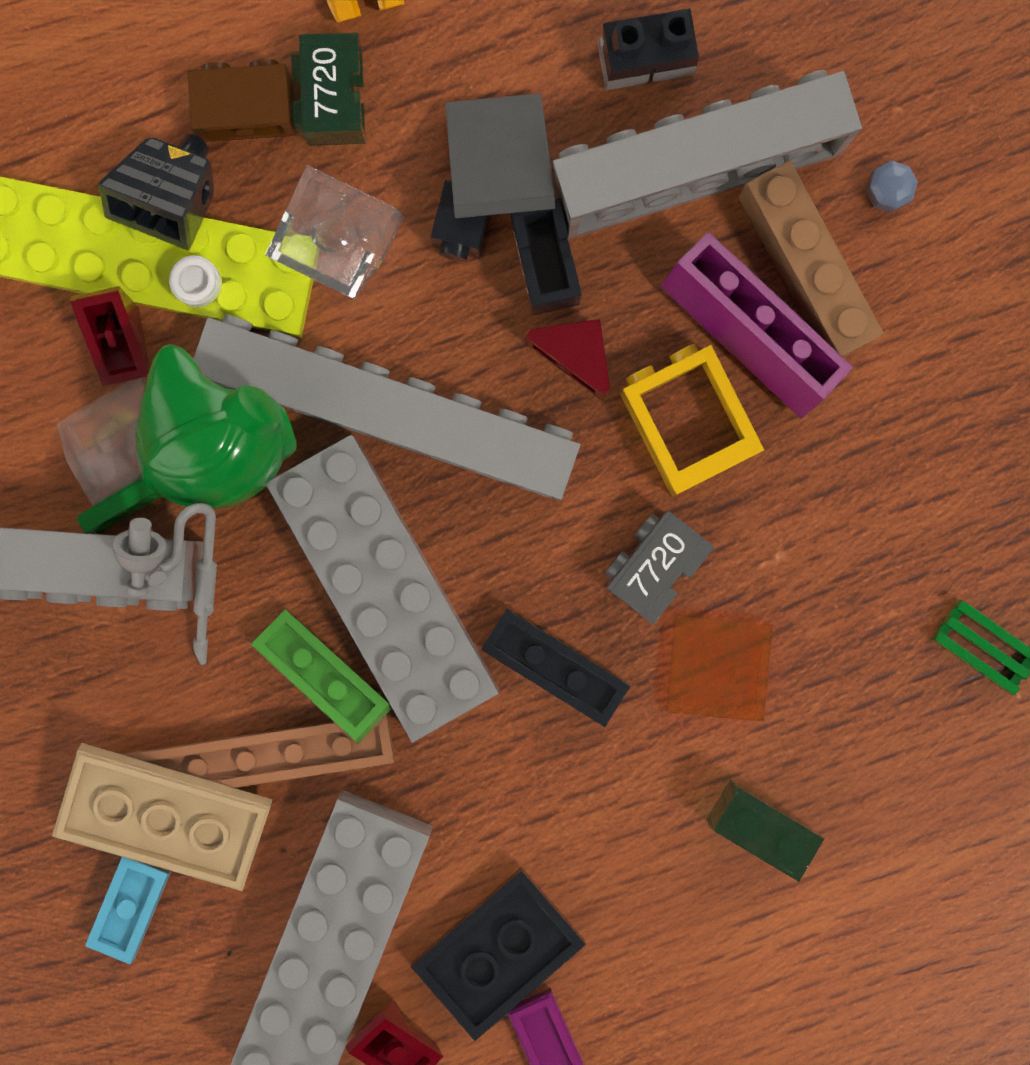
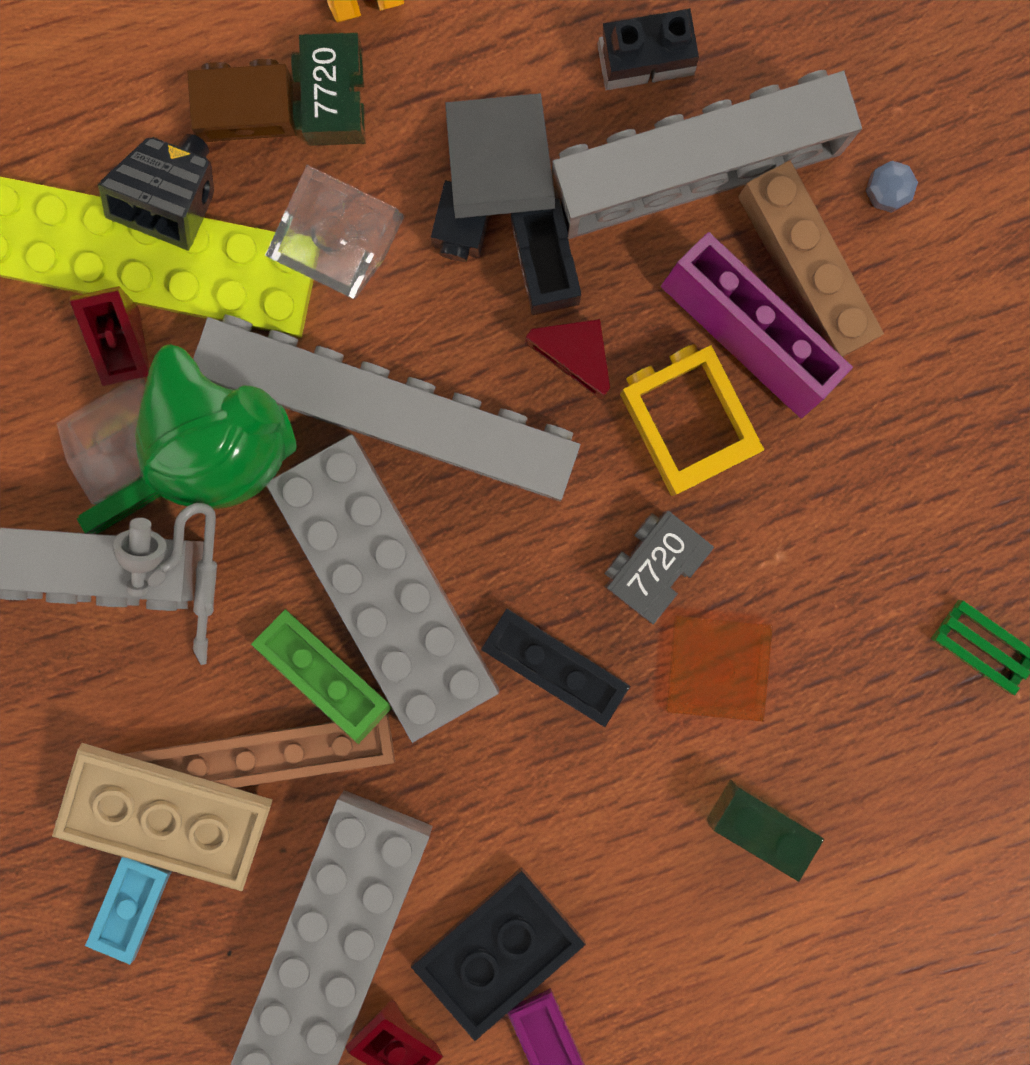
(195, 281): white tile -> none

